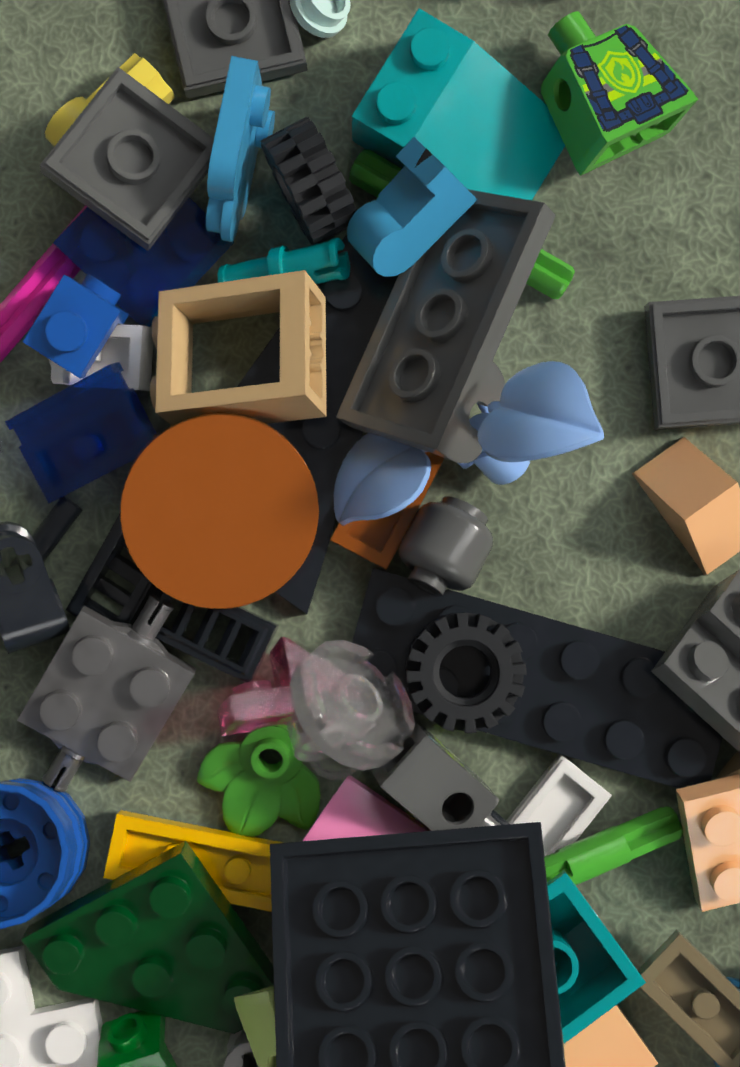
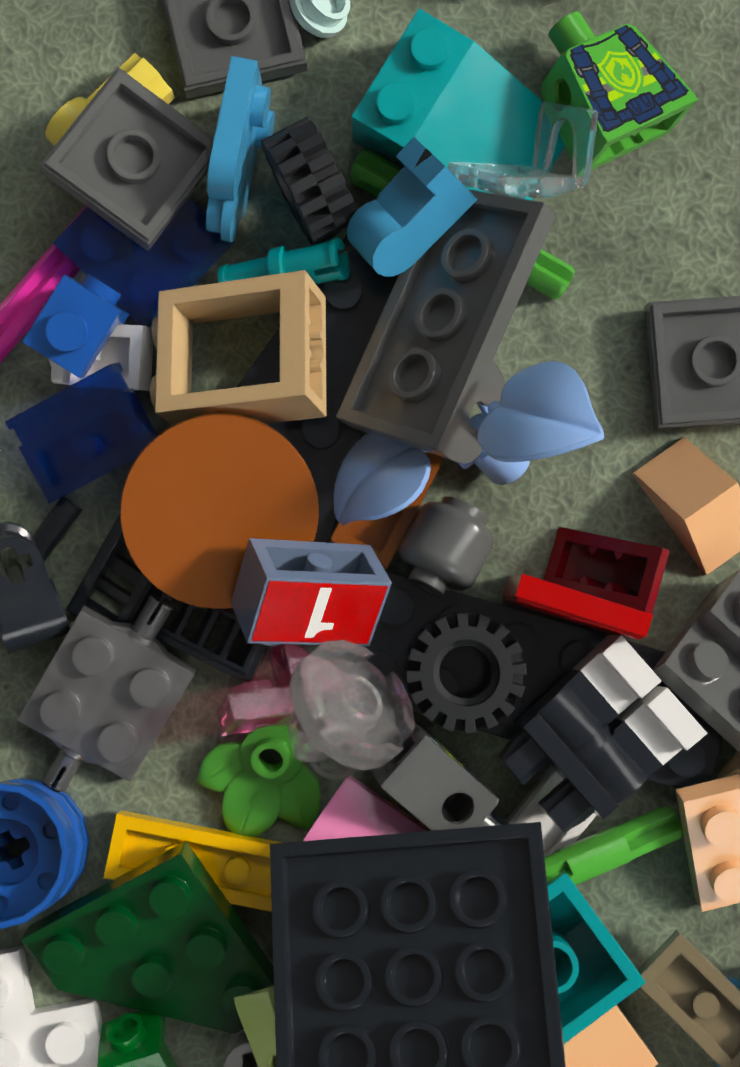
(309, 592): none -> brick
(534, 179): none -> clear piece
(576, 606): none -> red tile
(600, 732): none -> black hips
(607, 567): none -> dark red slope

